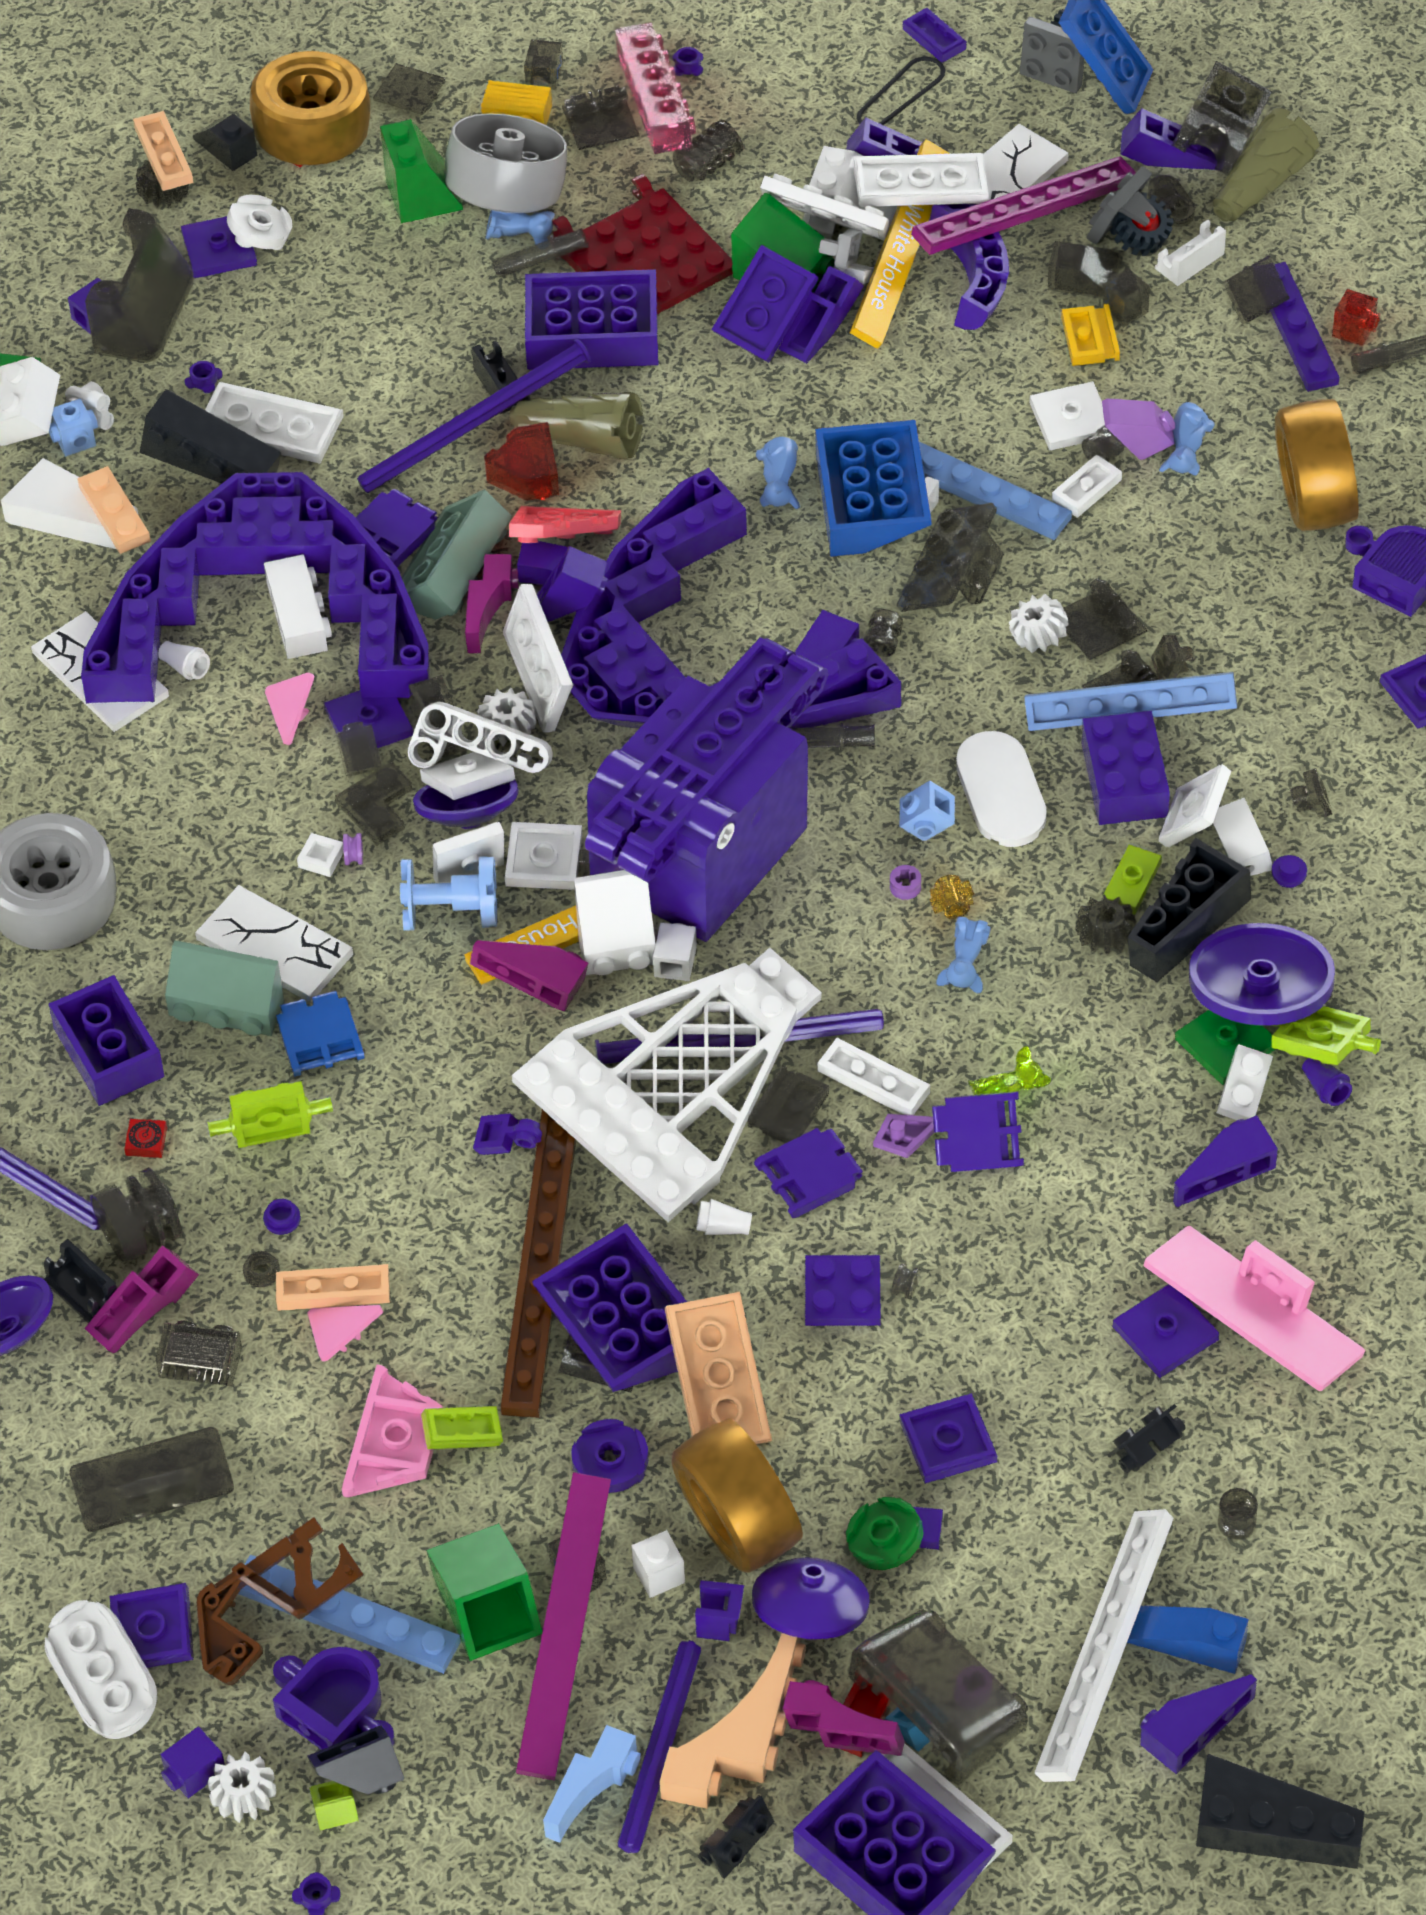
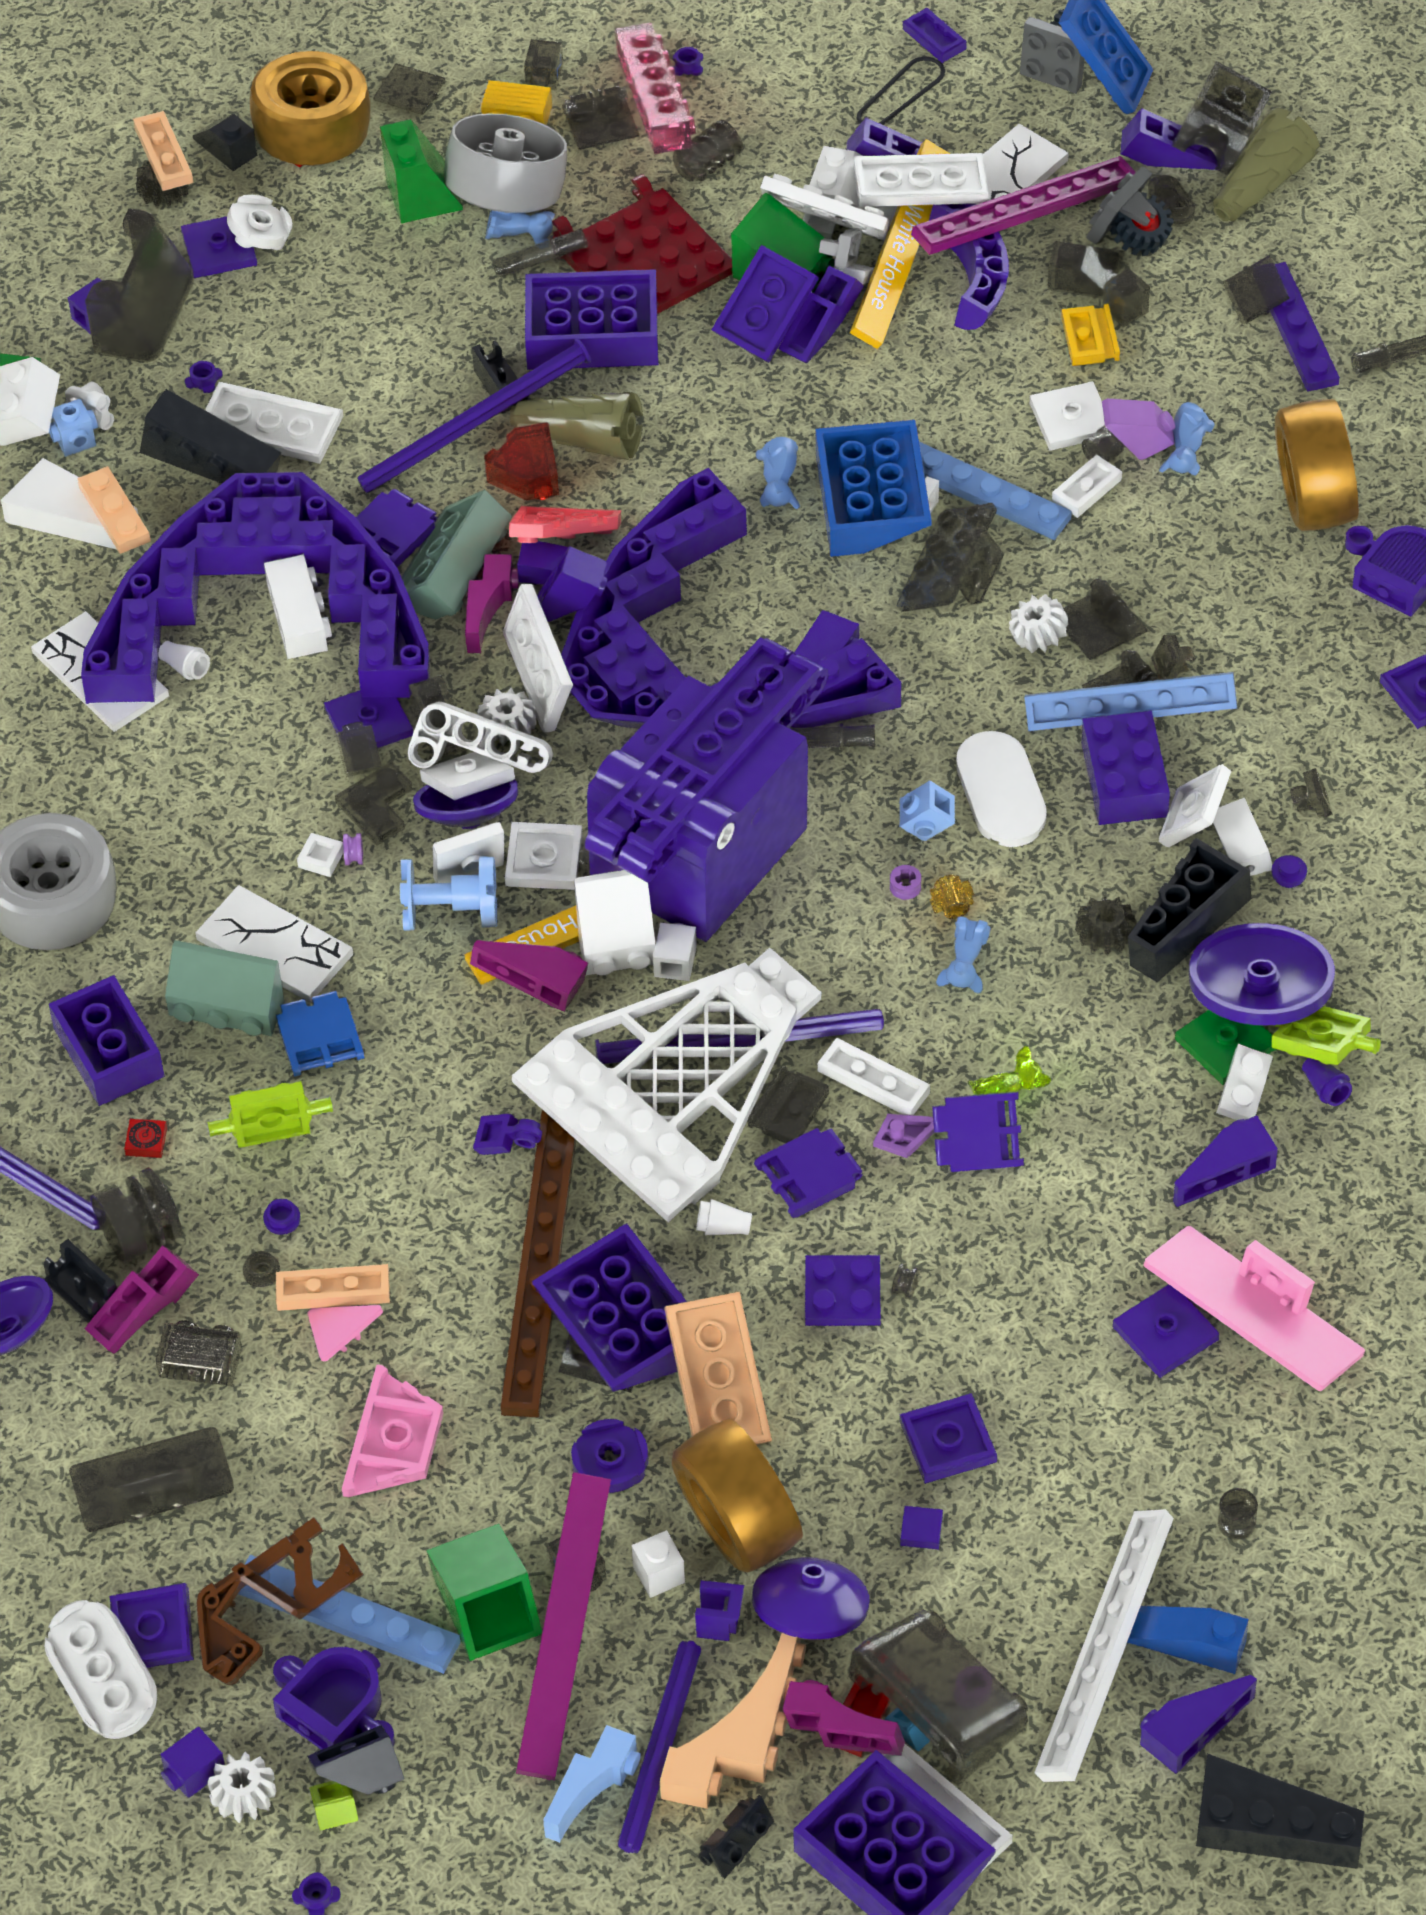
(288, 703): bright pink piece -> none
(461, 1427): lime plate -> none
(883, 632): clear smoke wheel -> none
(884, 1533): green tile -> none
(1133, 876): lime plate -> none
(1158, 1428): black hinge -> none
(1193, 255): white hinge -> none
(1355, 317): clear red brick -> none

